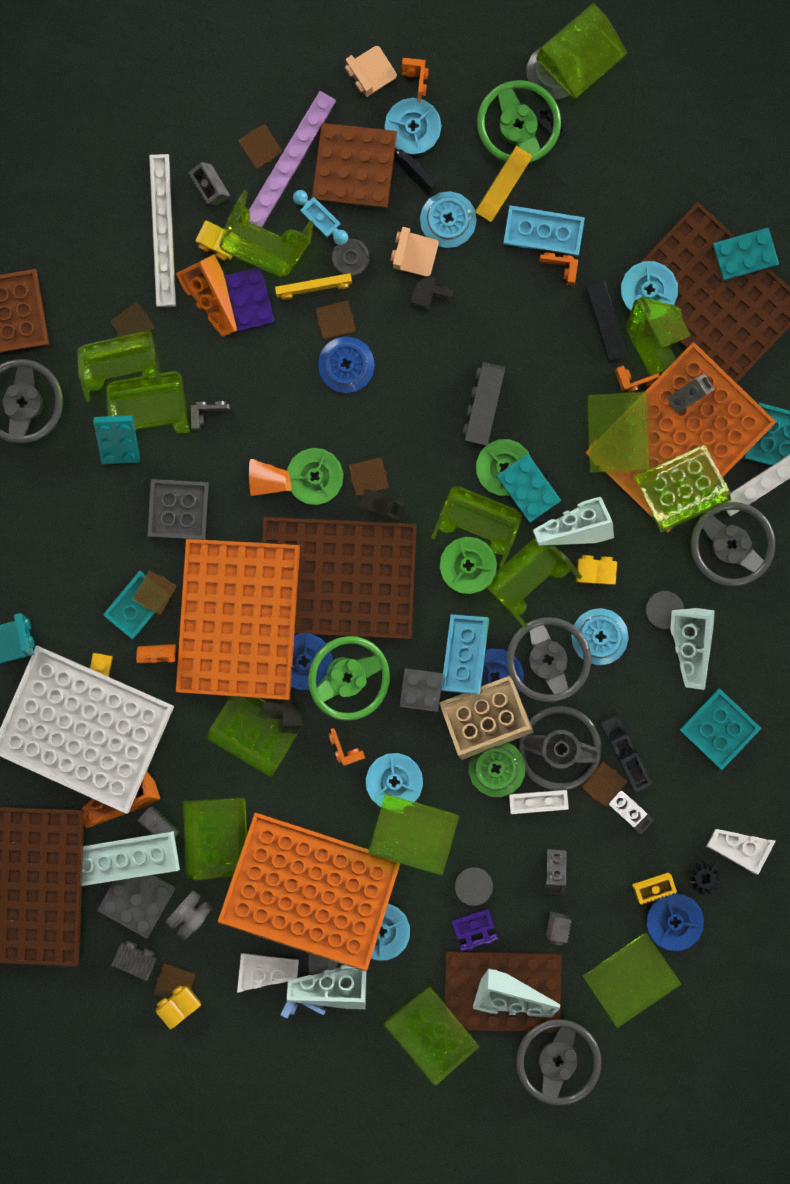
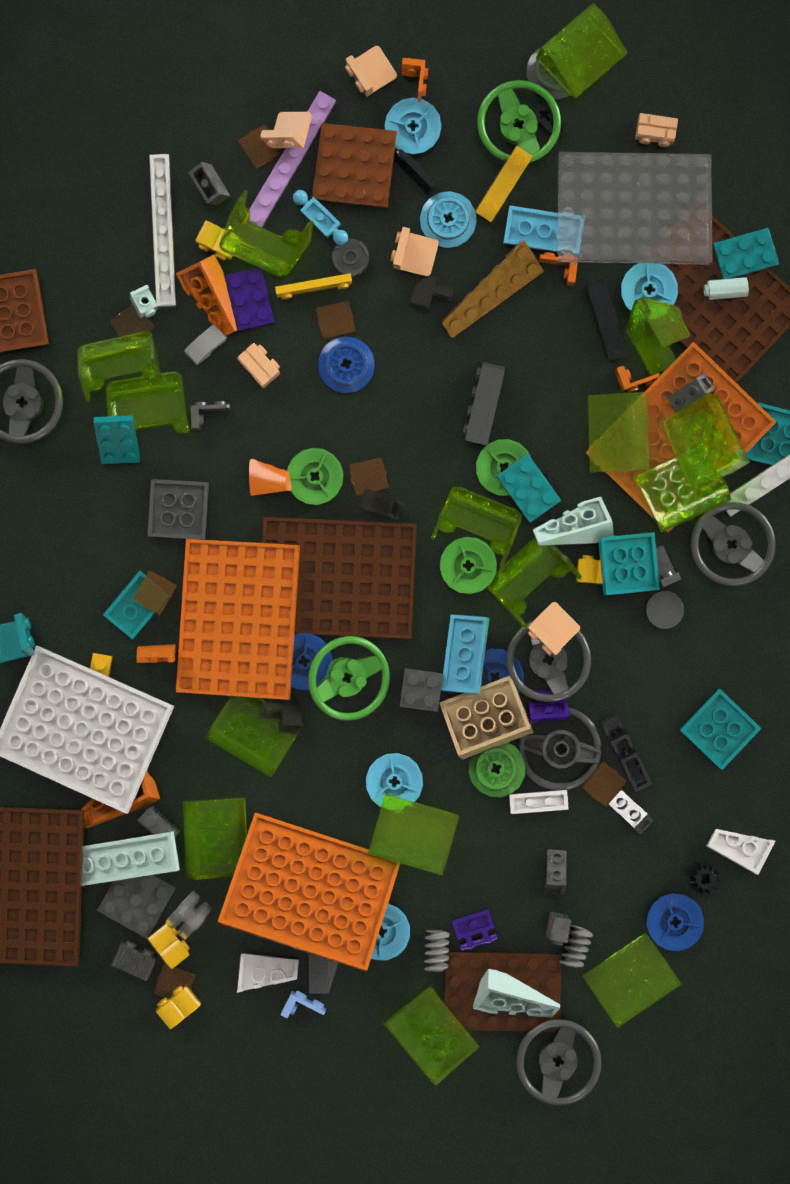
(143, 309): none -> light aqua brick
(168, 946): none -> yellow brick
(205, 344): none -> light grey slope
(259, 365): none -> light nougat brick
(289, 130): none -> light nougat bracket
(332, 988): light aqua wedge -> none
(353, 755): orange bracket -> none
(437, 950): none -> light grey piece
(473, 886): dark grey tile -> none
(504, 280): none -> pearl gold wing
(548, 711): none -> dark purple plate
(553, 628): none -> light nougat bracket
(576, 947): none -> light grey piece
(611, 626): medium azure piece -> none
(629, 563): none -> teal plate
(634, 208): none -> clear plate
(654, 888): yellow brick -> none
(656, 129): none -> light nougat brick
(665, 569): none -> flat silver bracket
(693, 638): light aqua wedge -> none
(705, 441): none -> clear neon green slope
(726, 288): none -> light aqua brick

